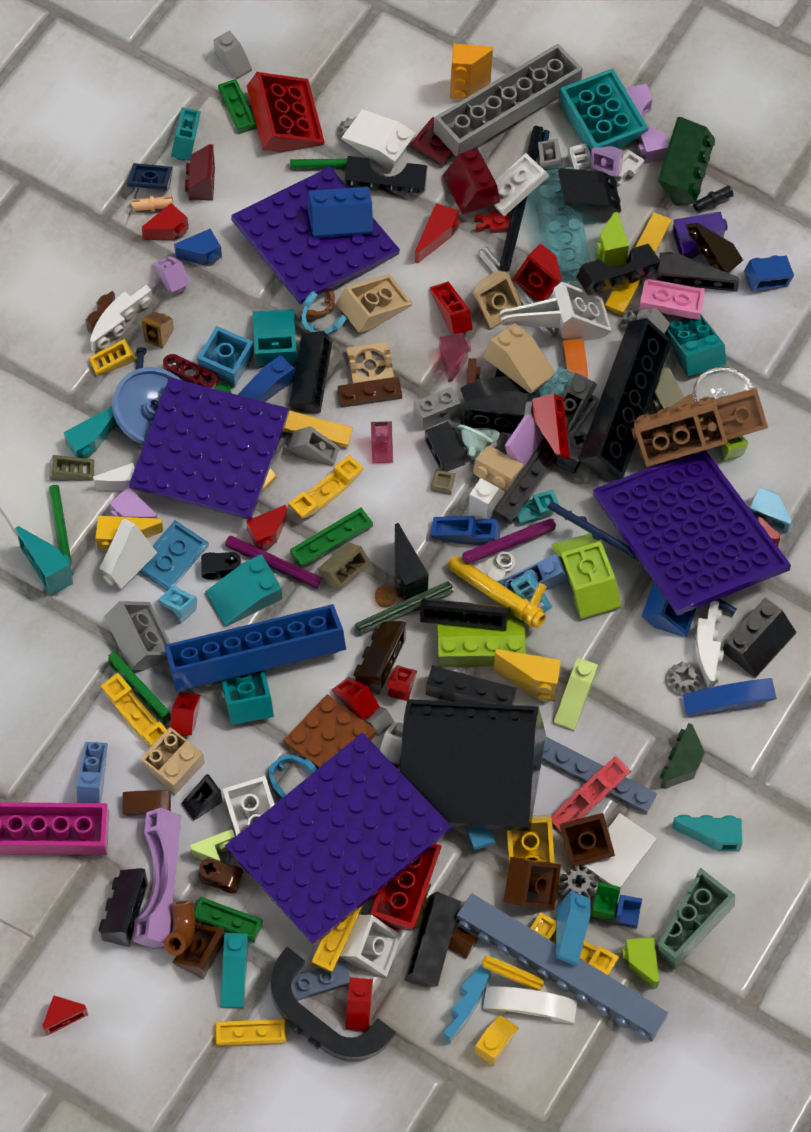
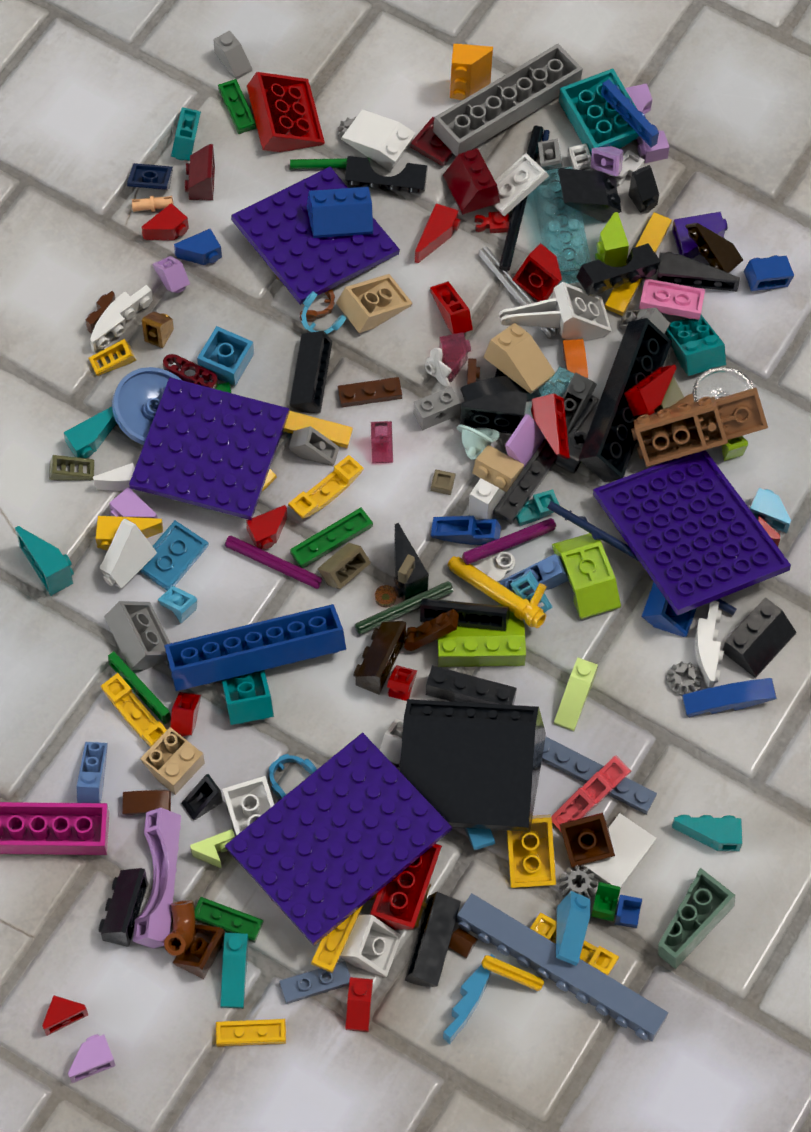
(59, 520): green piece -> none
(91, 1058): none -> lavender slope
(141, 351): dark blue piece -> none
(218, 564): black piece -> none
(224, 876): reddish brown piece -> none
(245, 591): teal slope -> none
(269, 380): blue slope -> none
(274, 336): teal slope -> none
(316, 1031): black arch -> none
(326, 731): dark orange plate -> none
(356, 697): red slope -> none
(380, 720): light grey slope -> none
(382, 349): tan piece -> none
(406, 569): none -> dark tan tile
(431, 630): none -> reddish brown plate
(437, 368): none -> white plate
(445, 447): black brick -> none
(494, 295): tan slope -> none
(495, 1040): yellow slope -> none
(530, 673): yellow slope -> none
(530, 1002): white slope -> none
(532, 883): reddish brown slope -> none
(629, 113): none -> blue plate
(642, 960): lime slope -> none
(643, 189): none -> black slope
(650, 391): none -> red slope
(684, 758): dark green slope -> none
(686, 161): dark green slope -> none
(713, 199): black pin -> none

